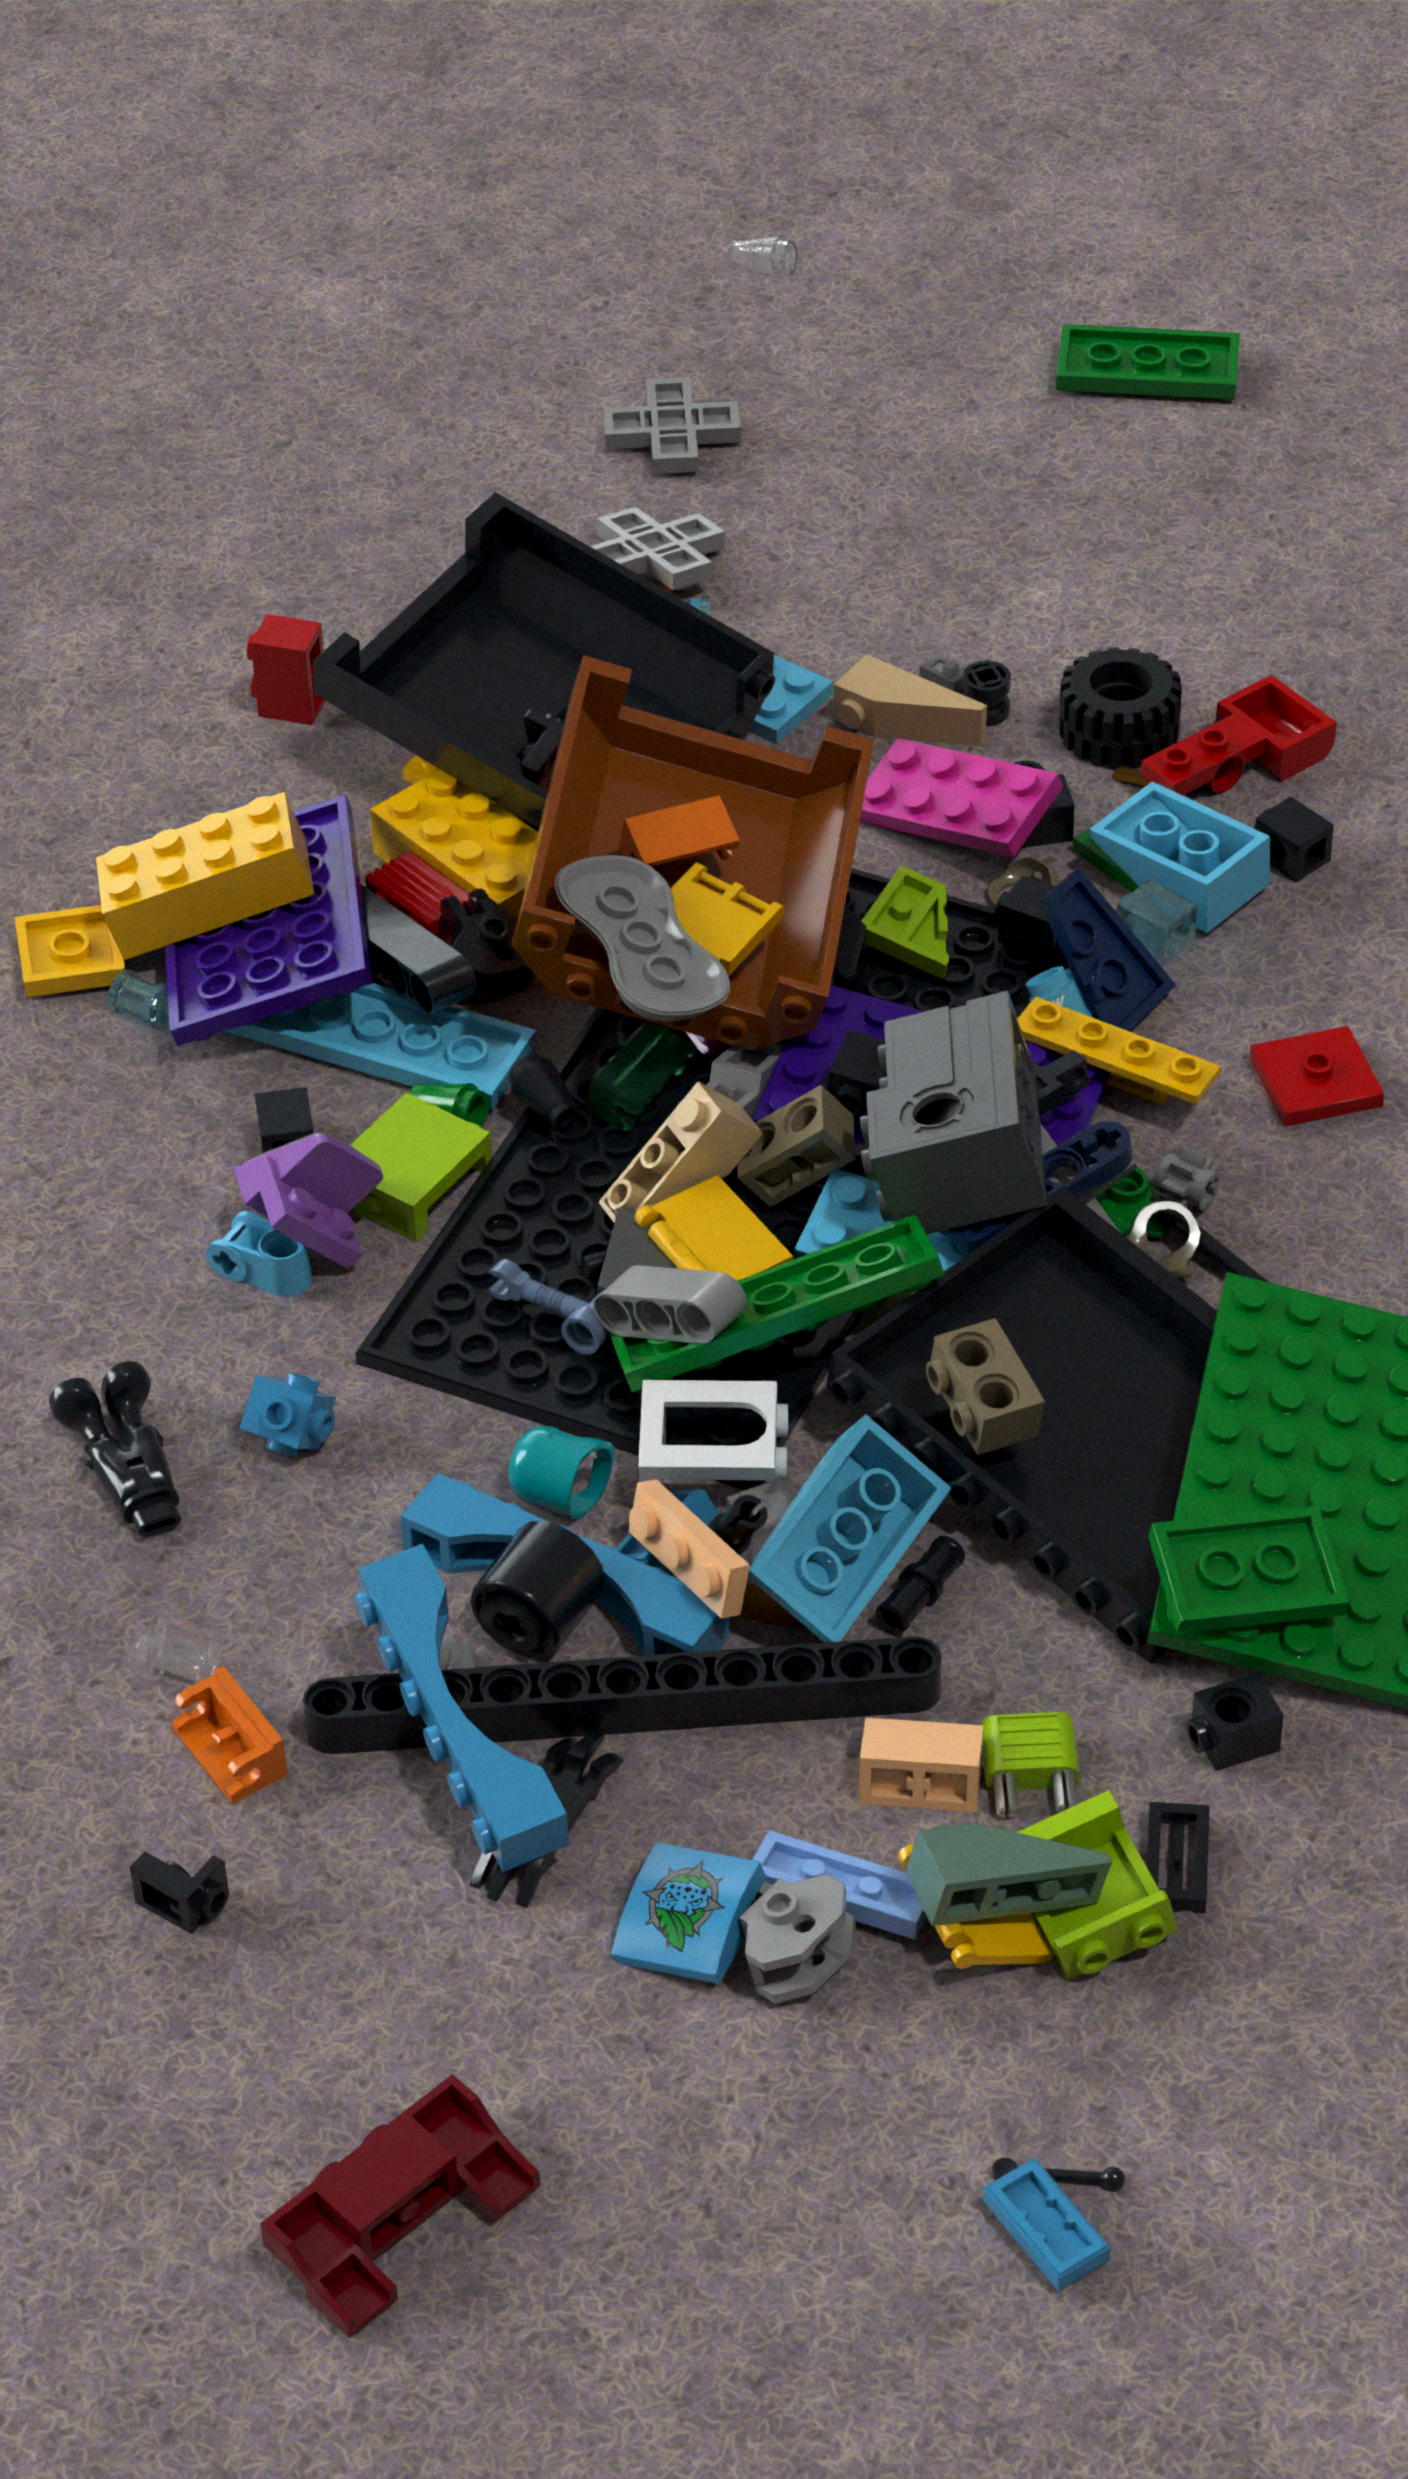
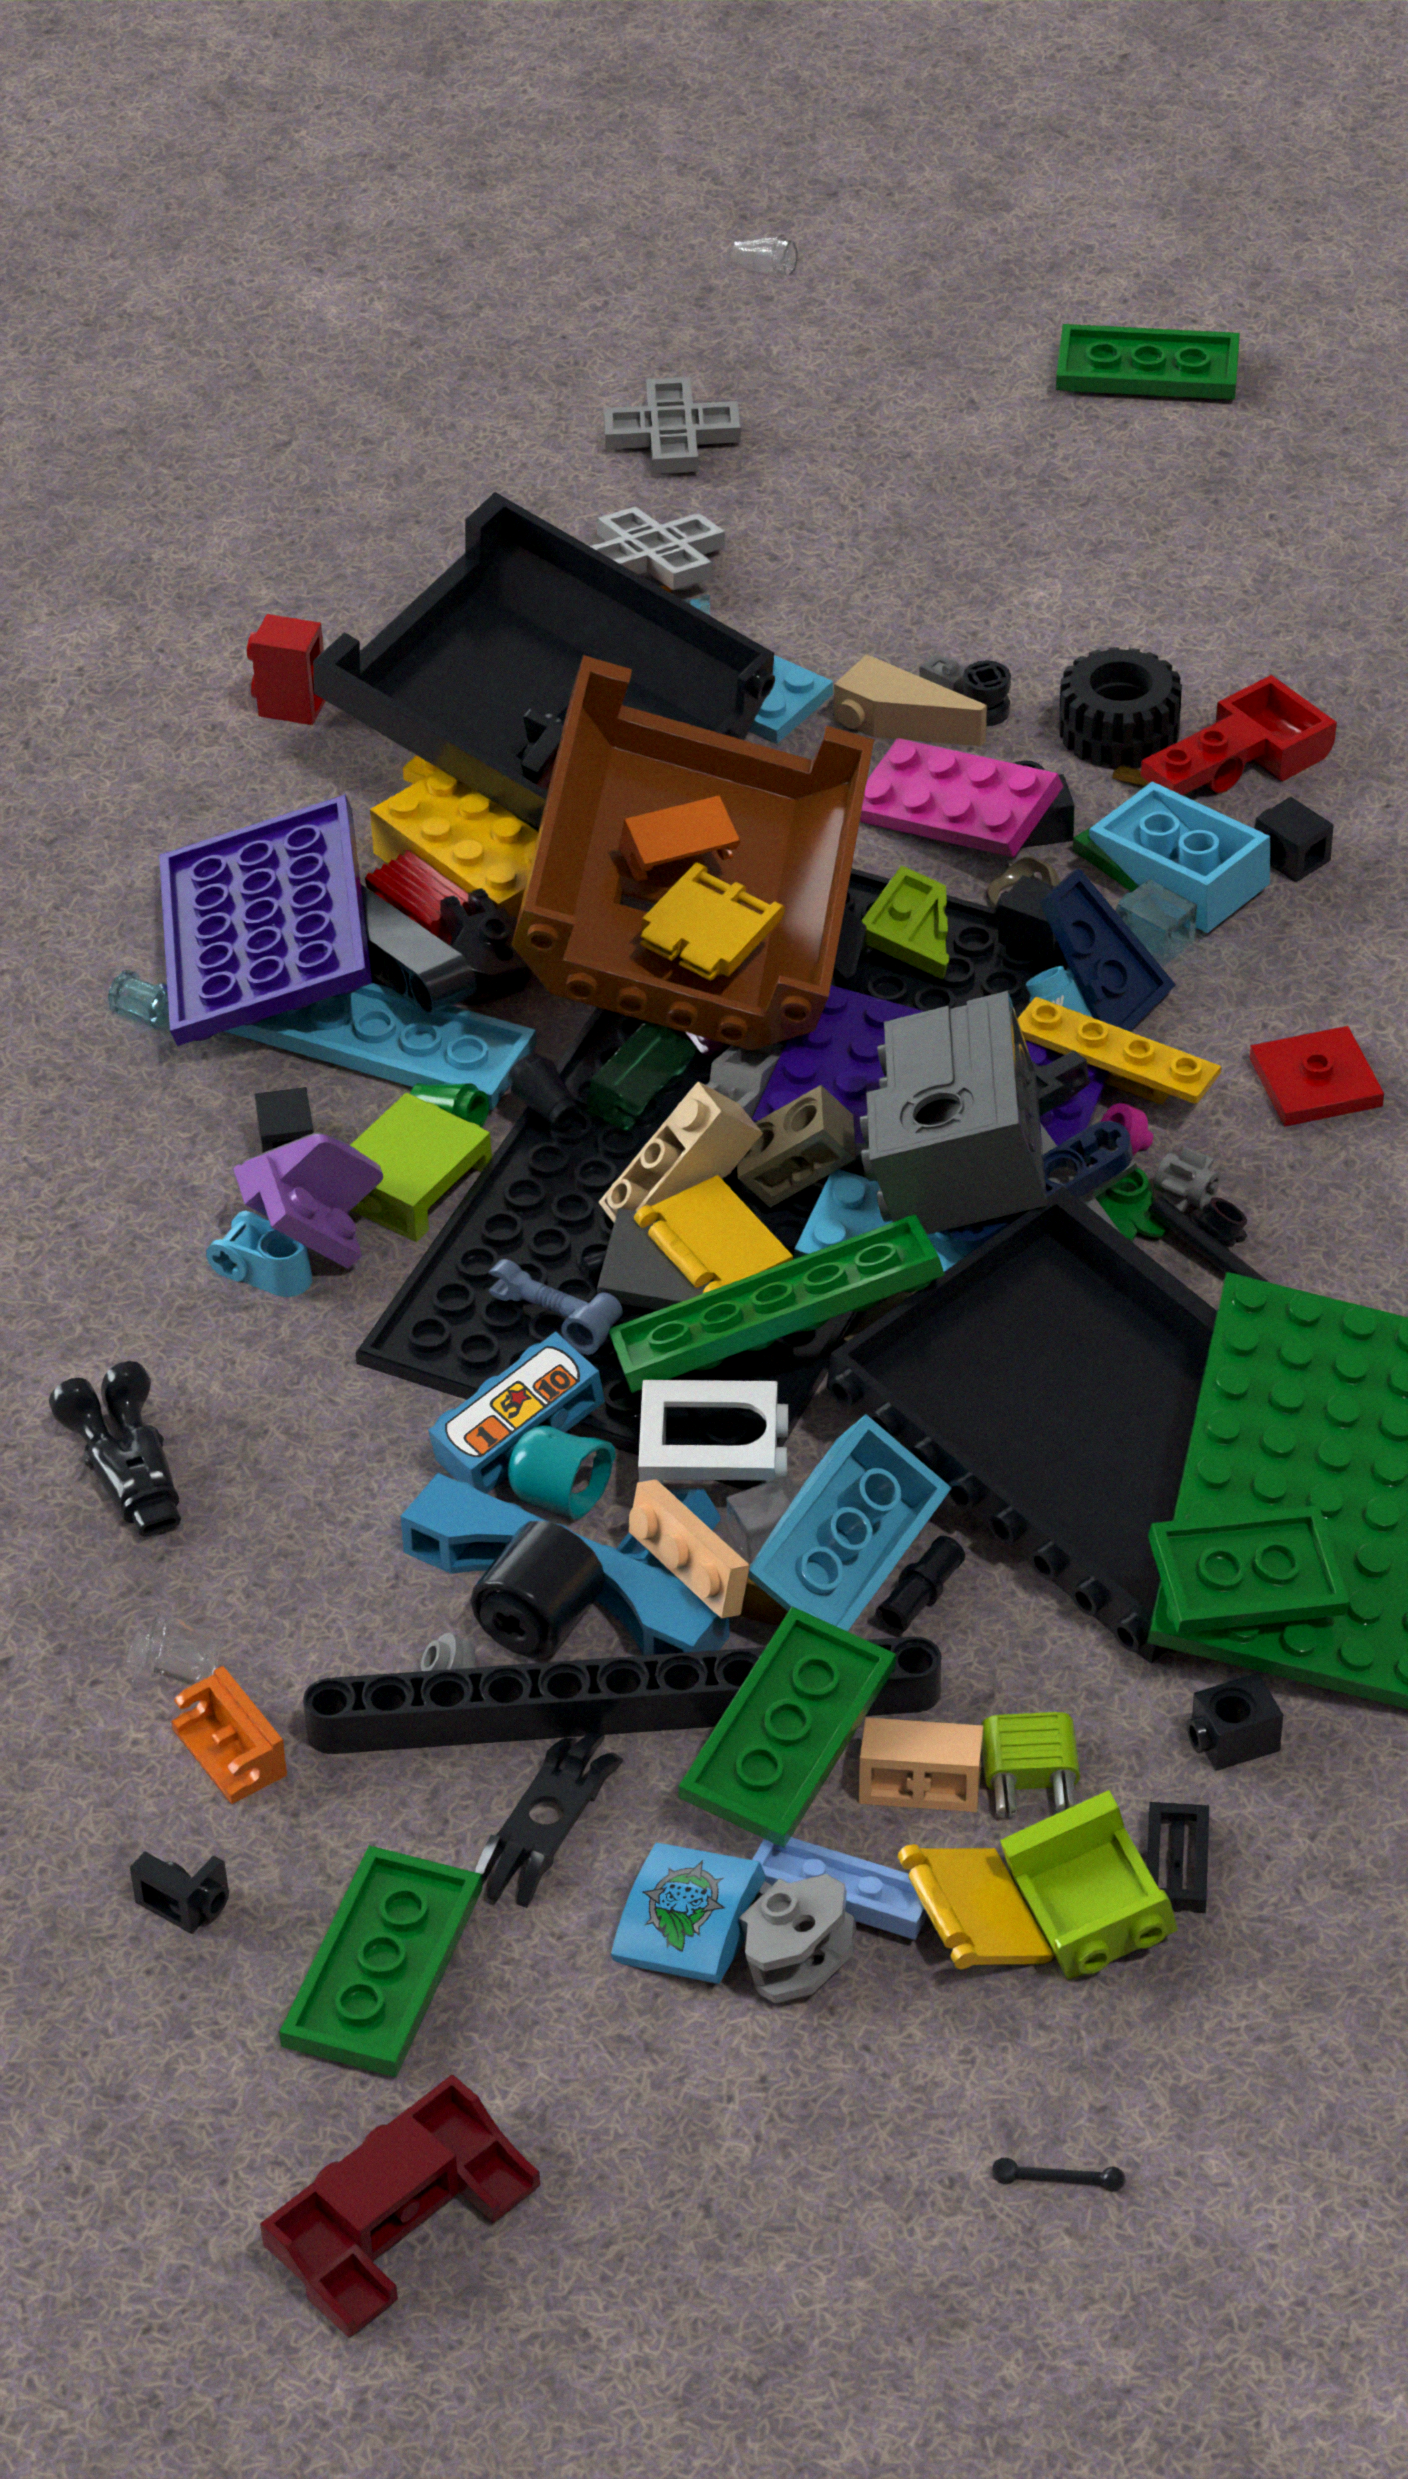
(67, 951): yellow plate -> none
(204, 875): yellow brick -> none
(289, 1413): dark azure brick -> none
(381, 1961): none -> green plate
(508, 1796): dark azure arch -> none
(543, 1388): none -> brick
(649, 952): light grey plate -> none
(670, 1304): light grey beam -> none
(739, 1523): black pin -> none
(787, 1726): none -> green plate
(855, 1071): black brick -> none
(985, 1386): dark tan brick -> none
(995, 1872): sand green slope -> none
(1046, 2224): dark azure plate -> none
(1134, 1121): none -> dark pink tile
(1179, 1260): dark tan piece -> none
(1222, 1221): none -> black plate

